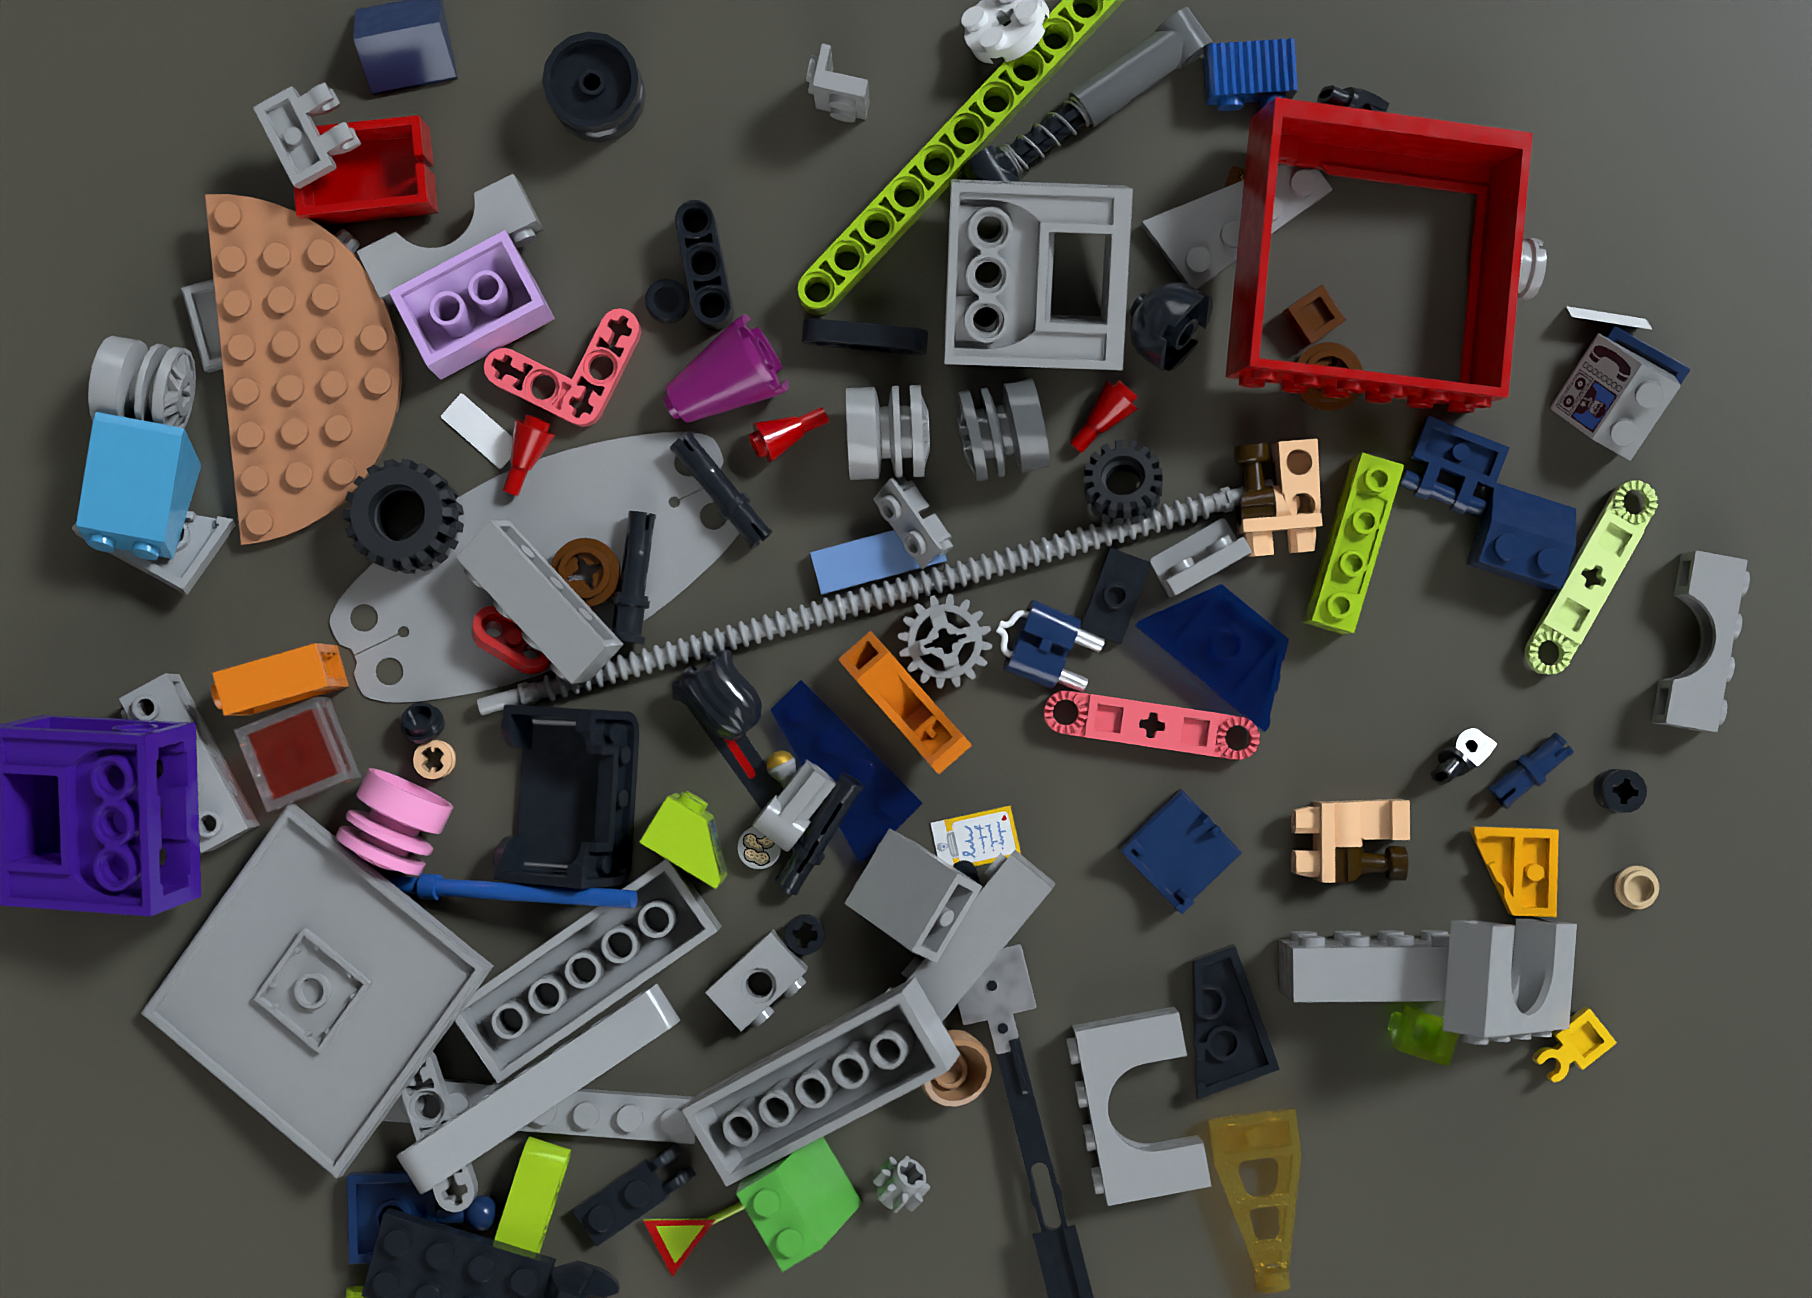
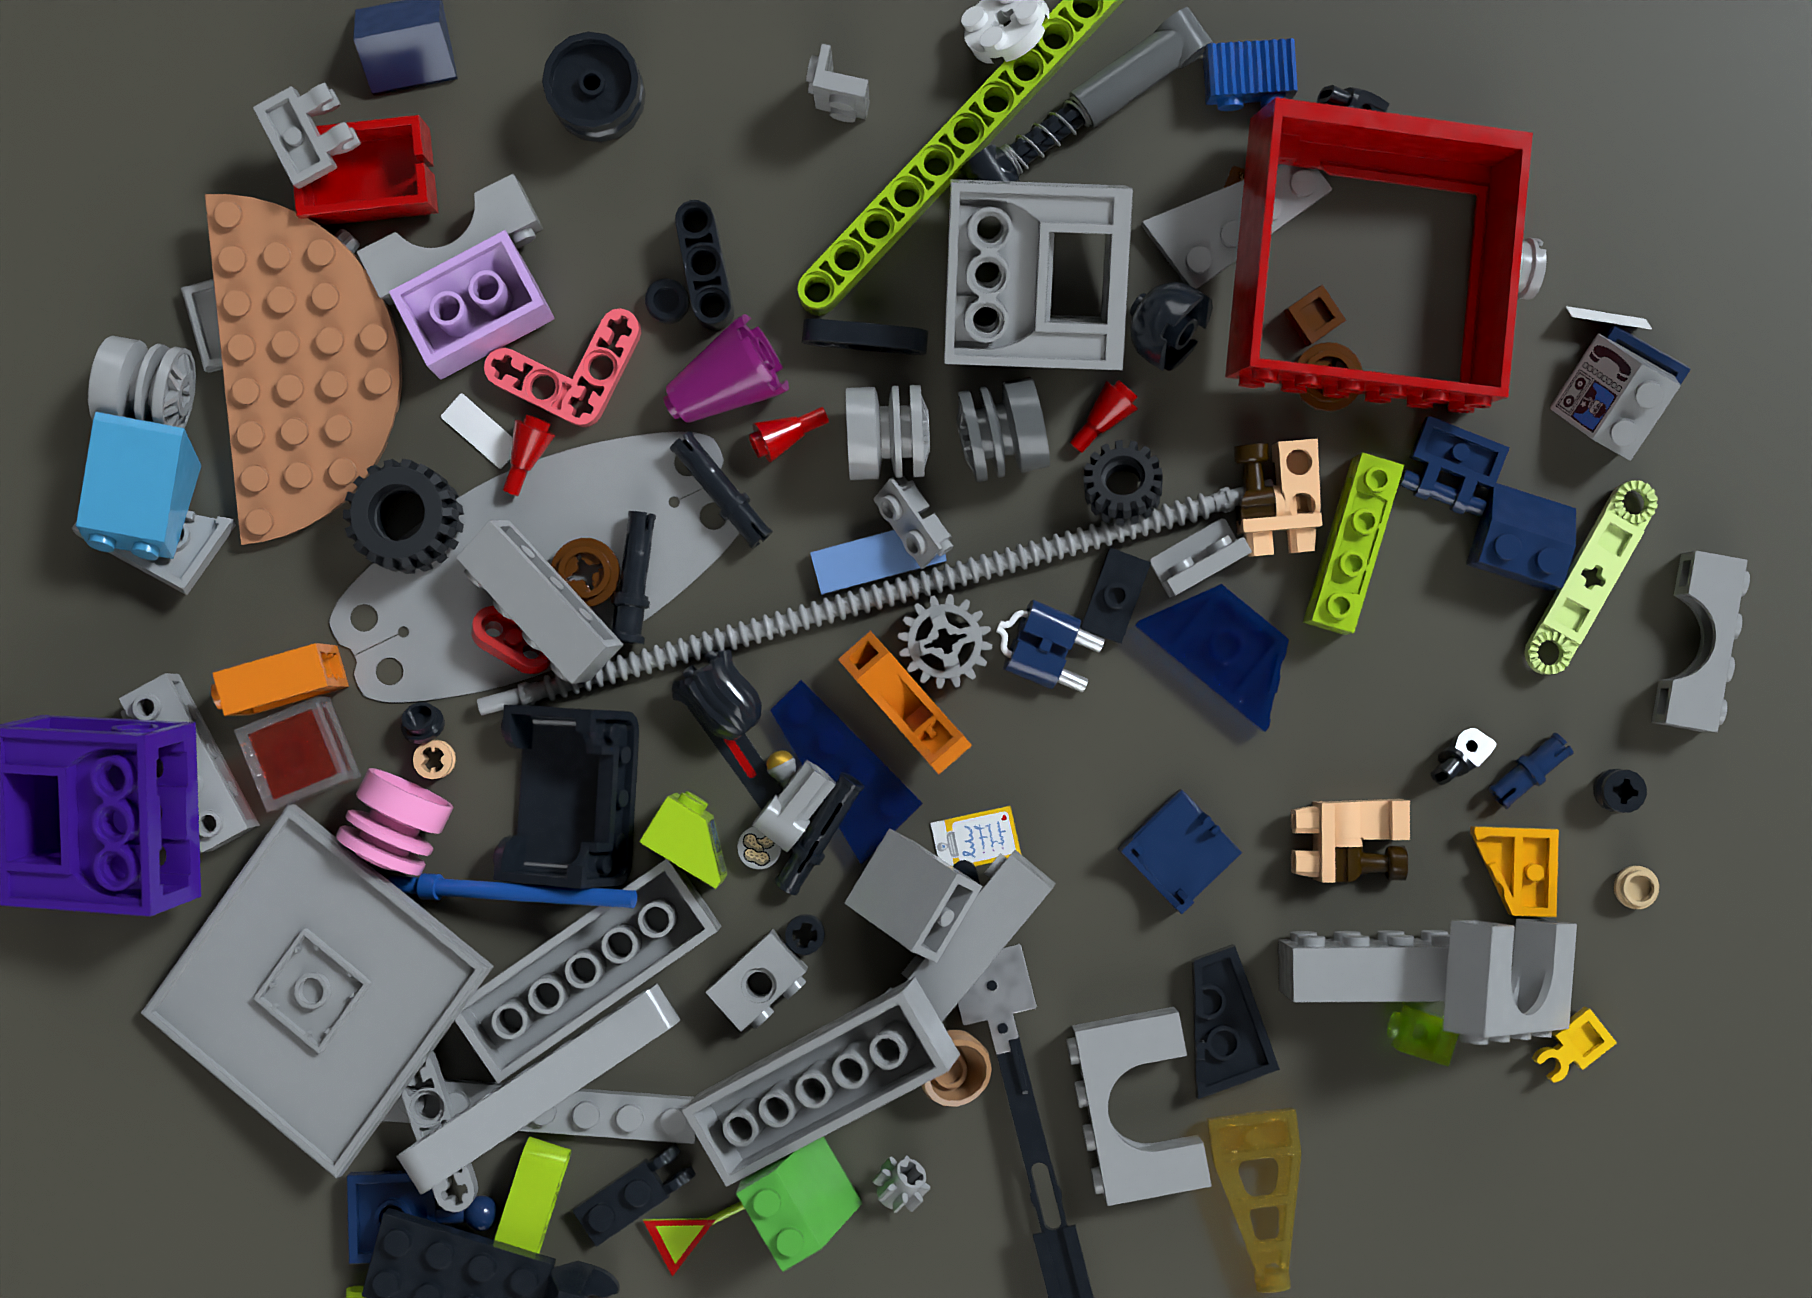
(1182, 727): coral piece -> none

